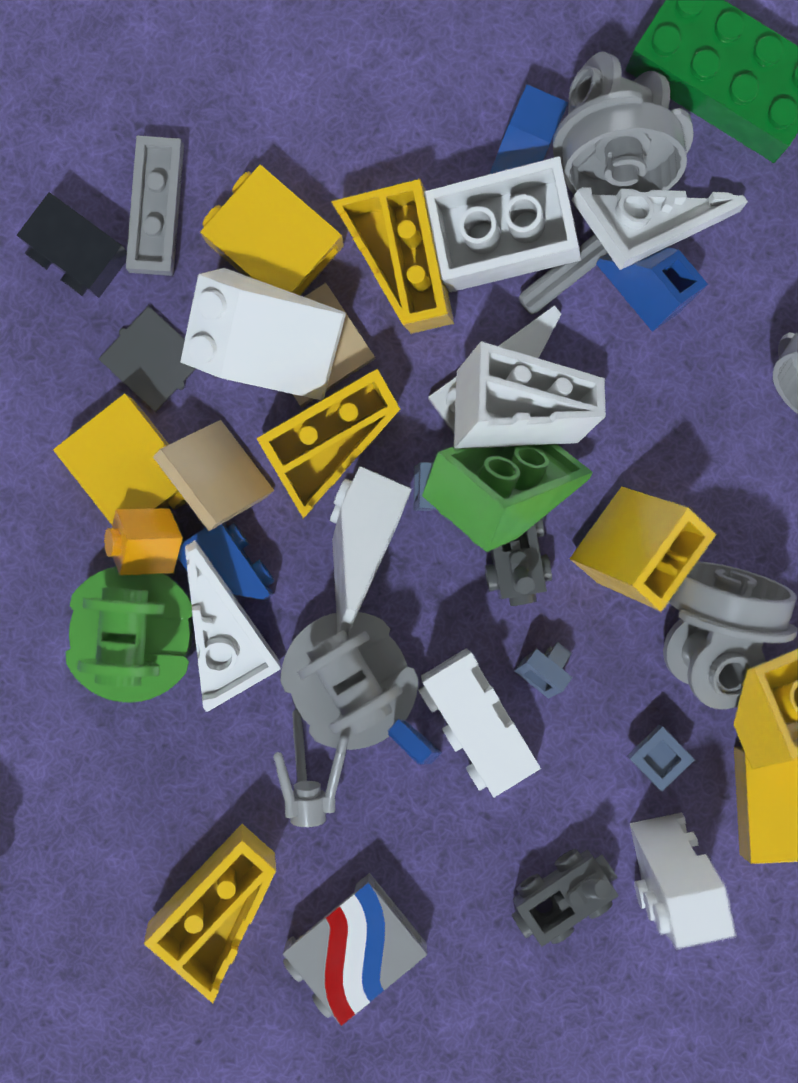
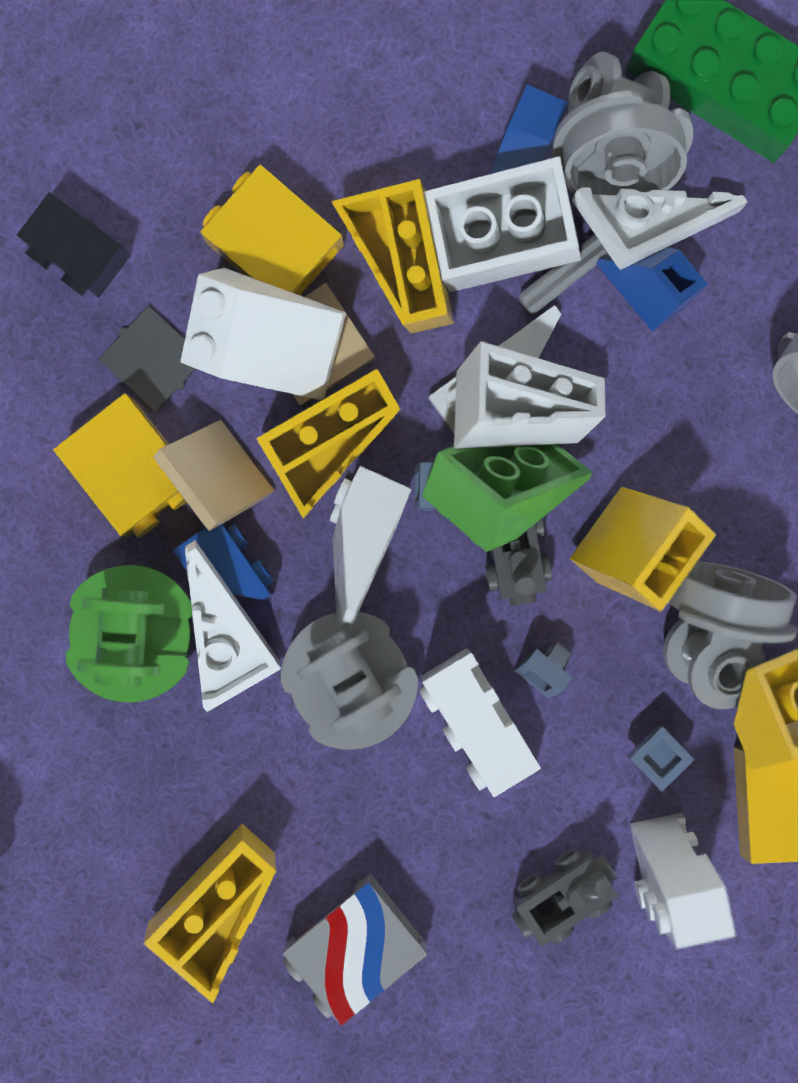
(143, 541): light orange brick -> none
(154, 205): light grey plate -> none
(308, 803): light grey plant -> none
(413, 742): blue tile -> none

